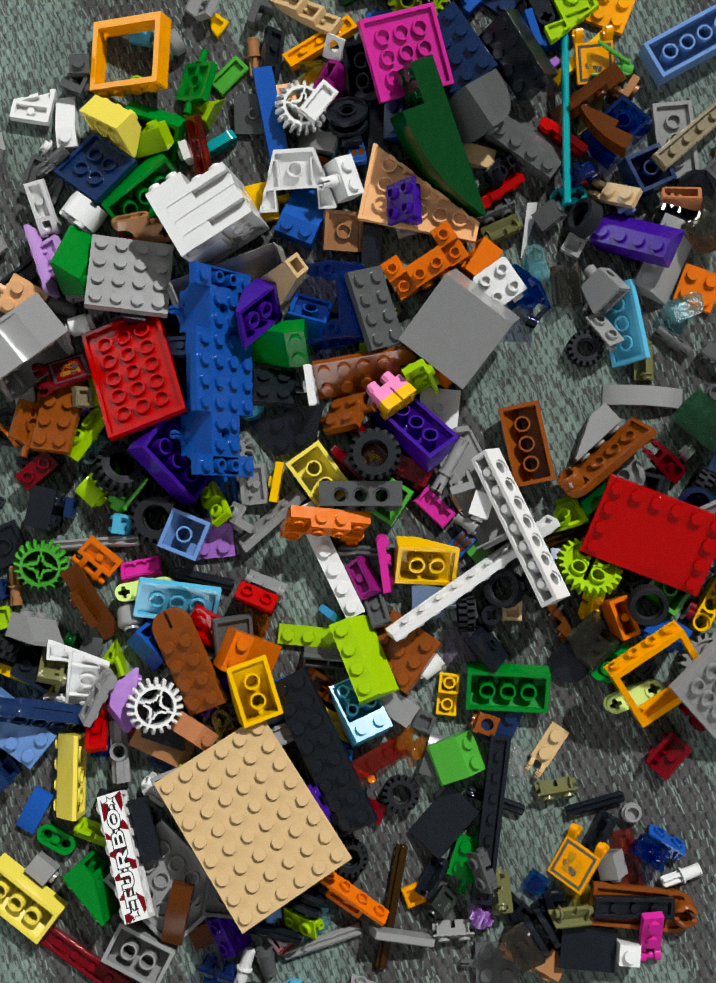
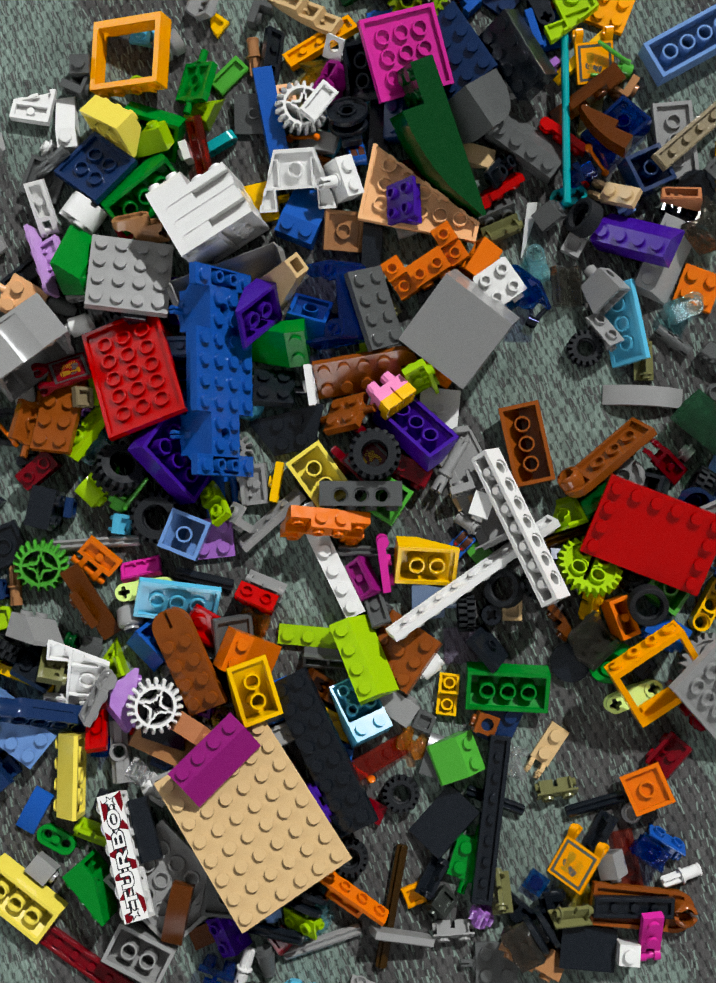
(138, 772): none -> clear tile
(214, 760): none -> magenta slope
(290, 137): none -> orange hinge
(329, 613): dark azure tile -> none
(434, 507): dark pink plate -> none
(484, 879): dark grey hinge -> none
(589, 149): none -> orange hinge
(596, 427): light grey slope -> none
(647, 789): none -> orange plate
(689, 611): dark red tile -> none

